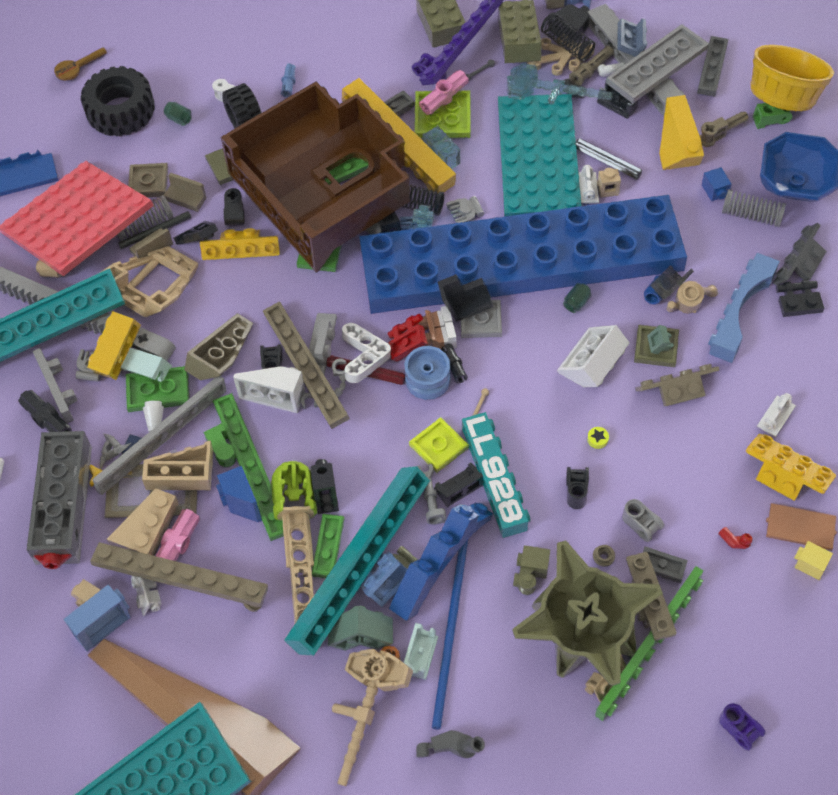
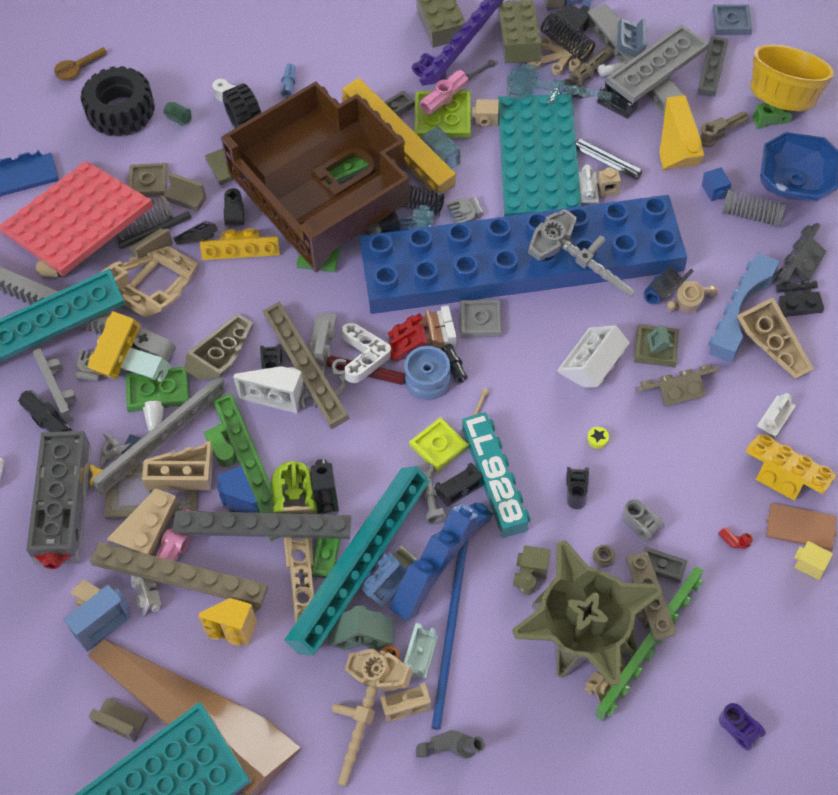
(118, 719): none -> dark tan panel
(230, 621): none -> yellow slope
(262, 524): none -> dark grey plate
(406, 703): none -> tan hinge
(464, 299): black panel -> none
(486, 112): none -> tan brick
(556, 234): none -> light grey bar
(577, 297): brick -> none
(732, 19): none -> sand blue tile
(772, 333): none -> tan wedge

